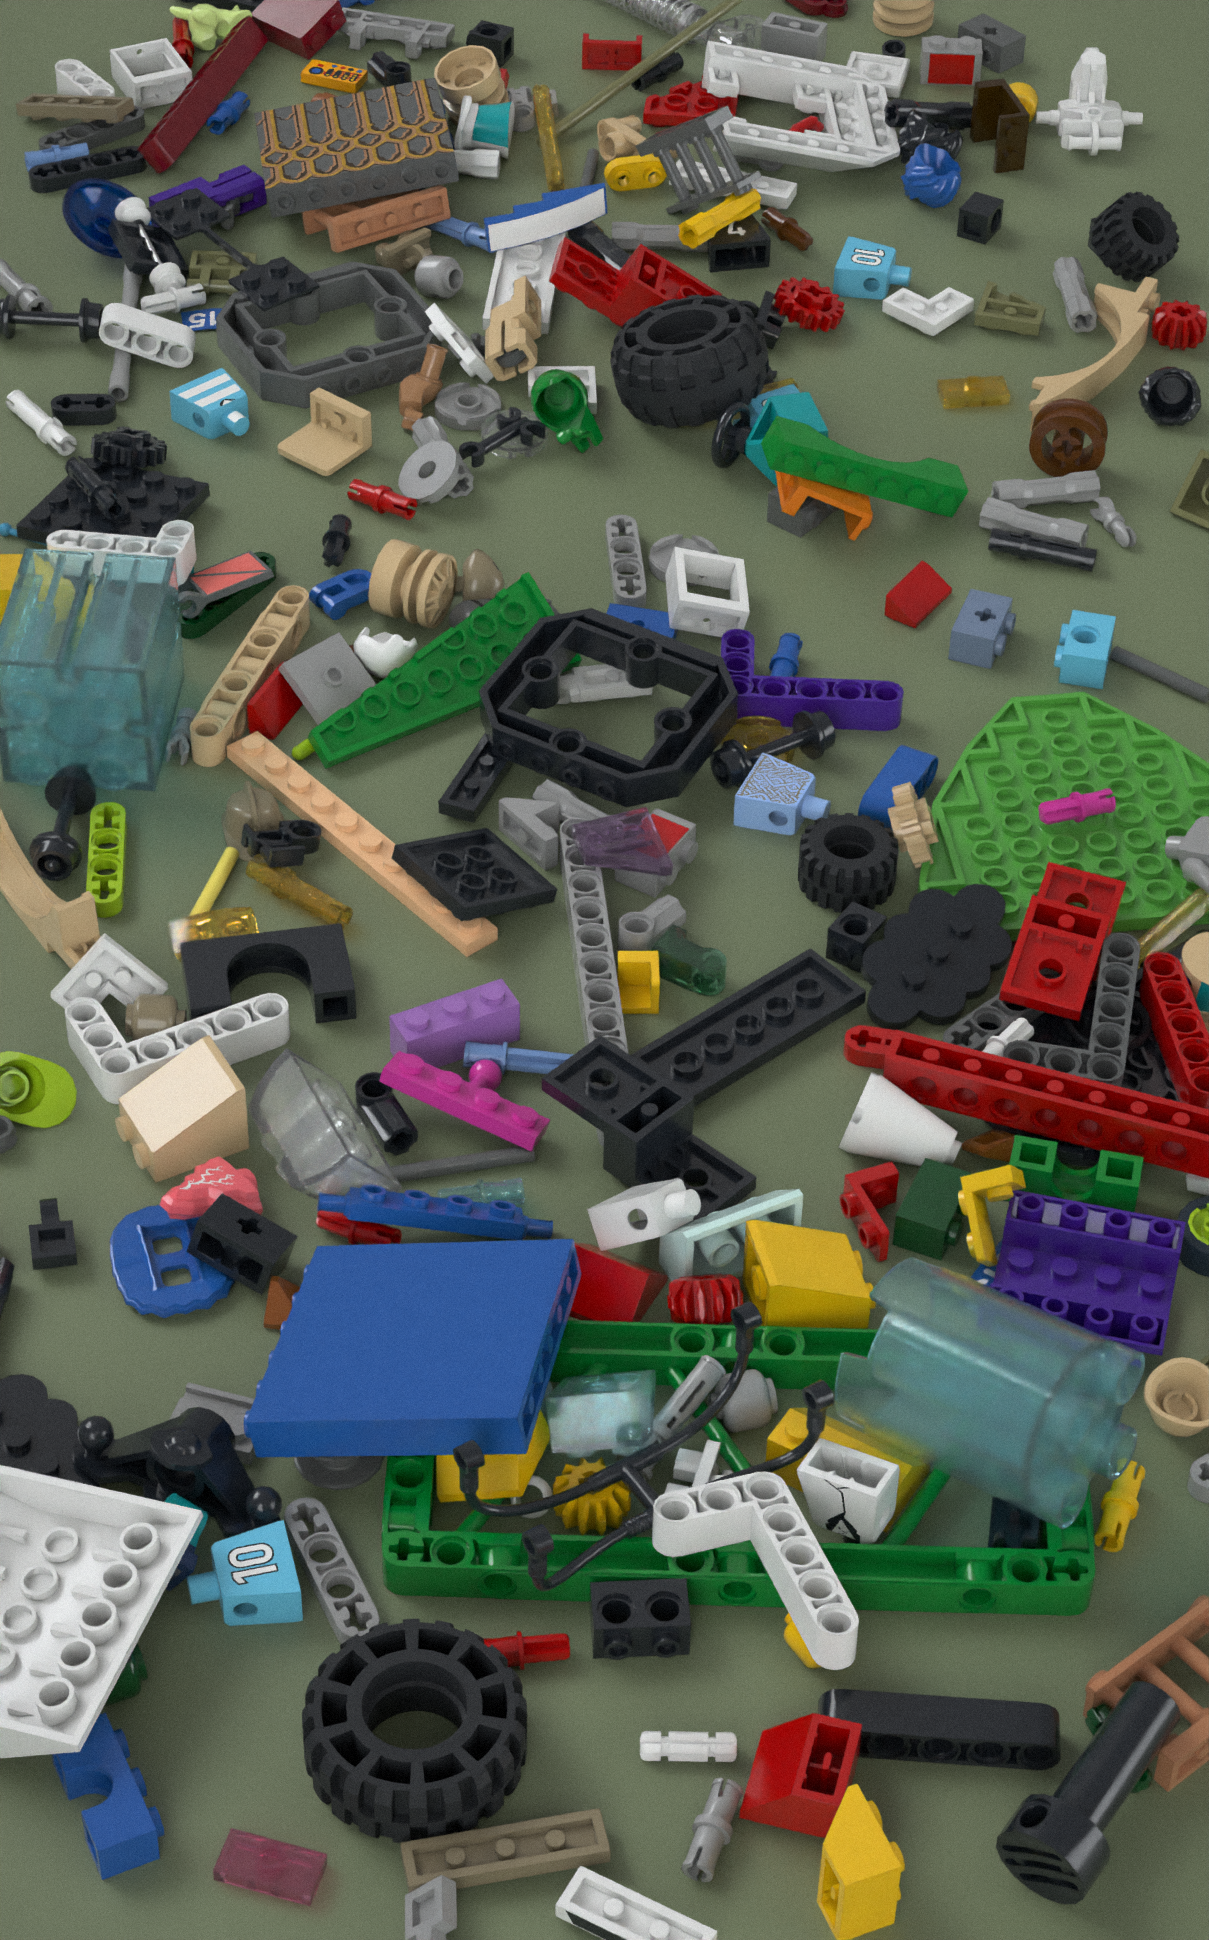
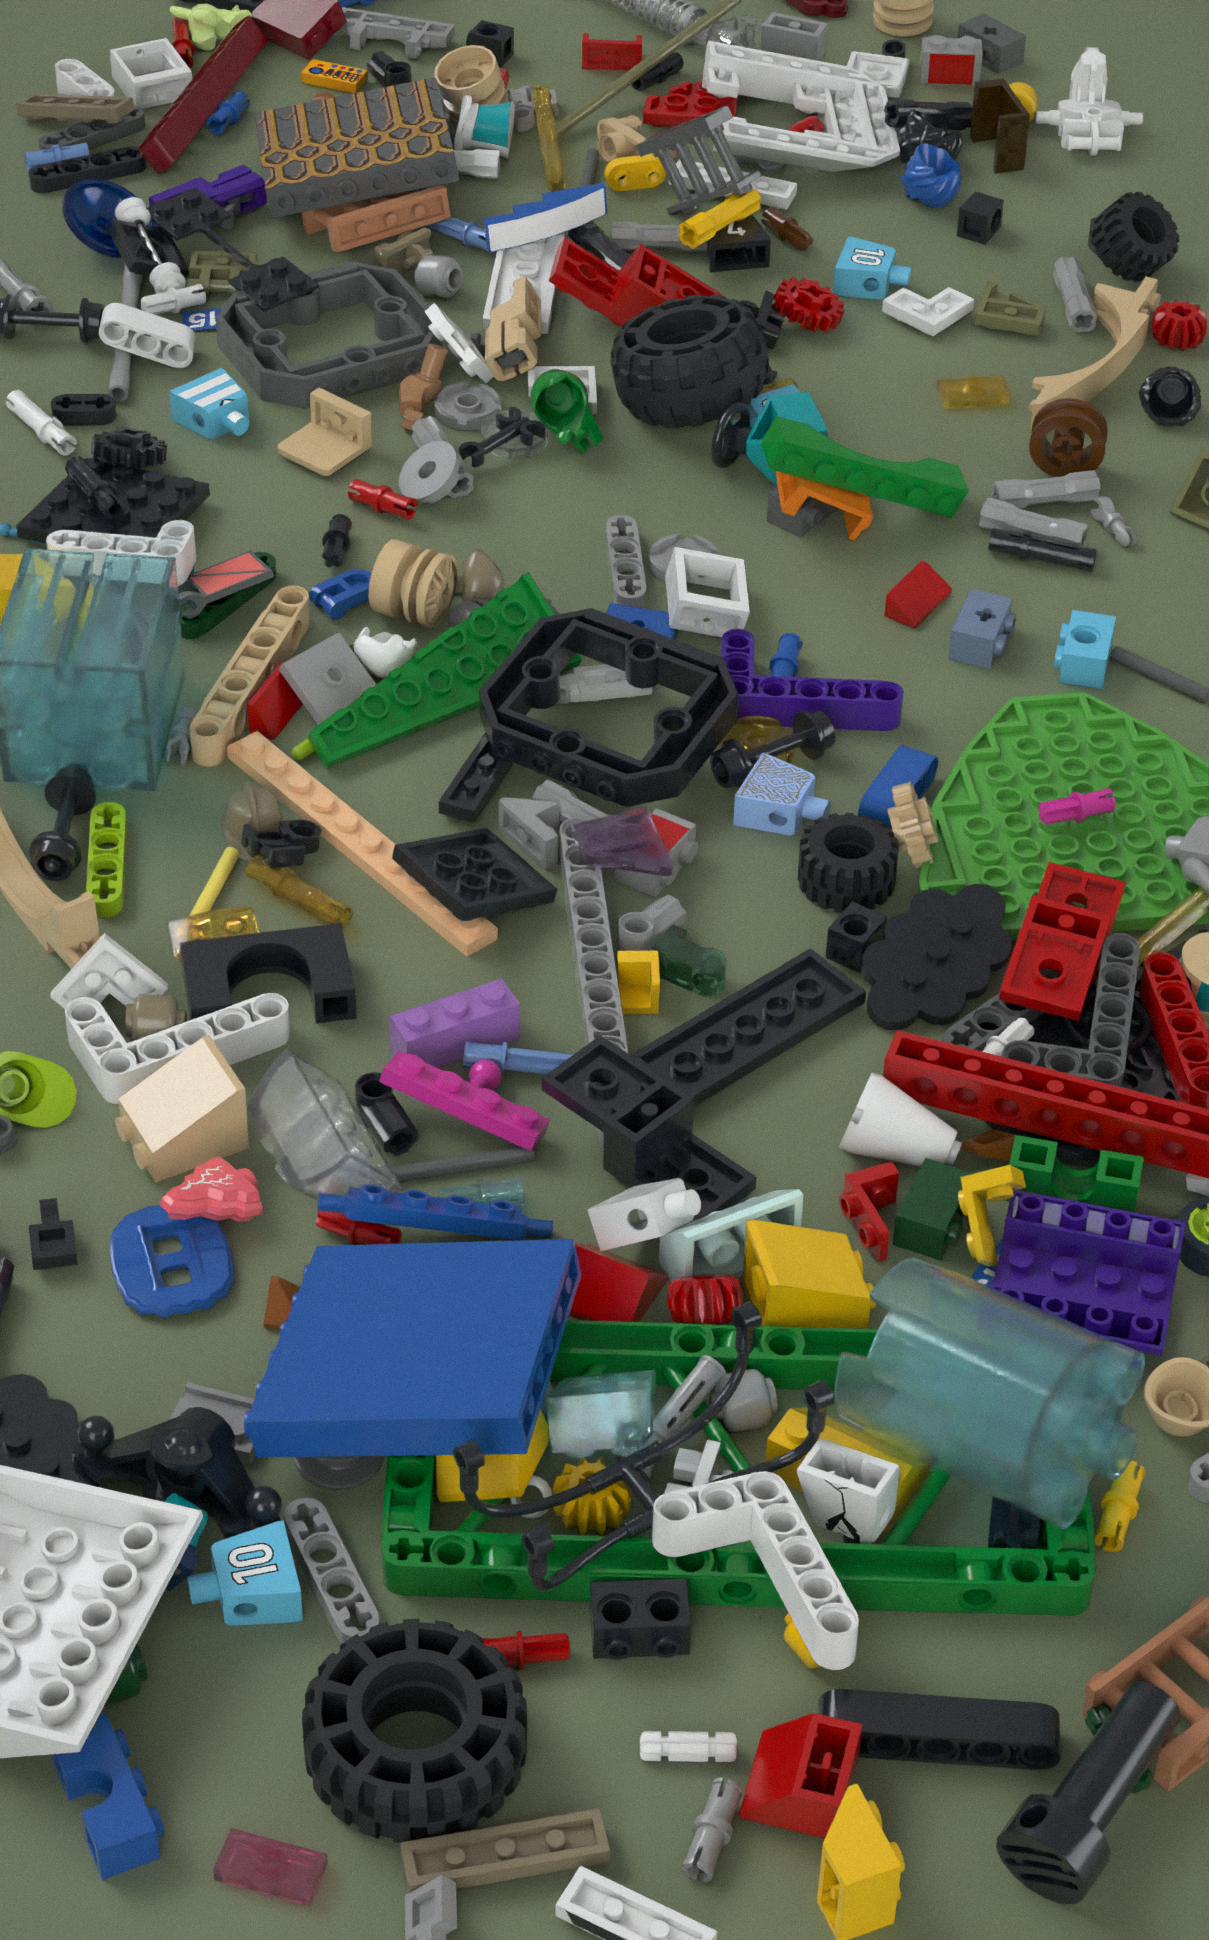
(241, 1243): black brick -> none
(876, 1041): red beam -> none

